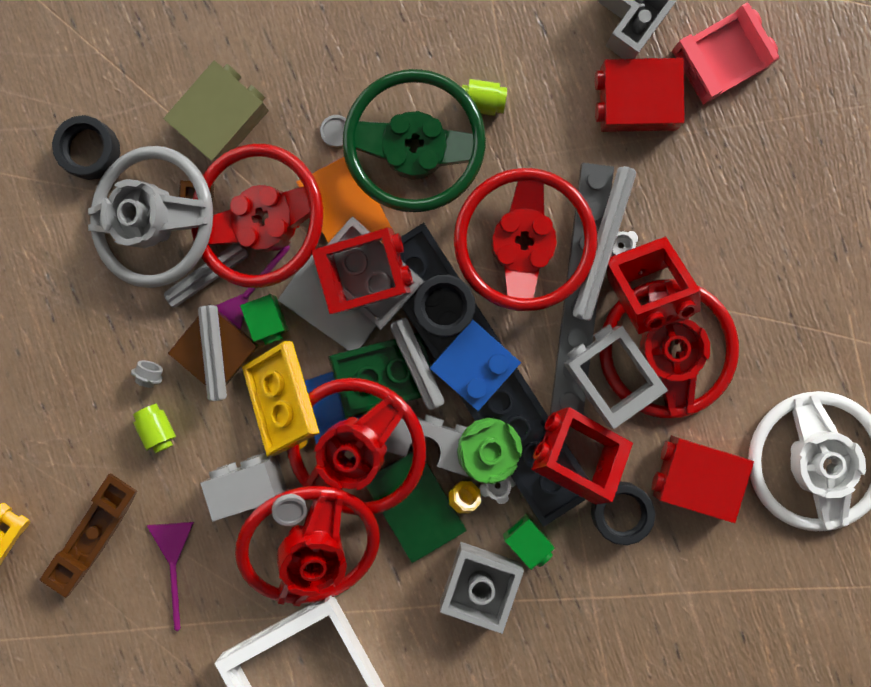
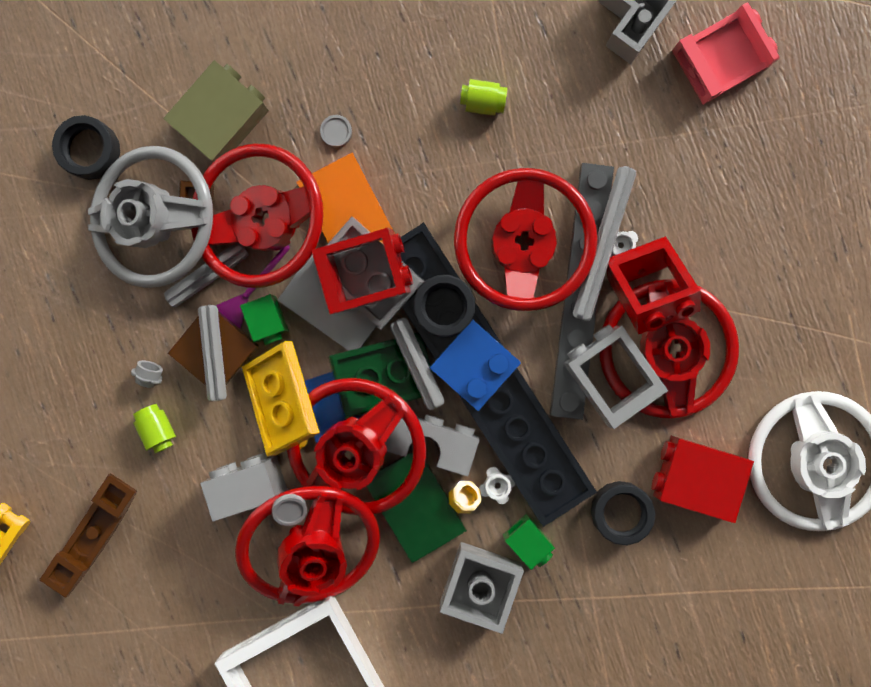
(171, 542): magenta piece -> none
(390, 140): dark green piece -> none
(489, 450): bright green tile -> none
(610, 465): red window -> none
(640, 94): red brick -> none

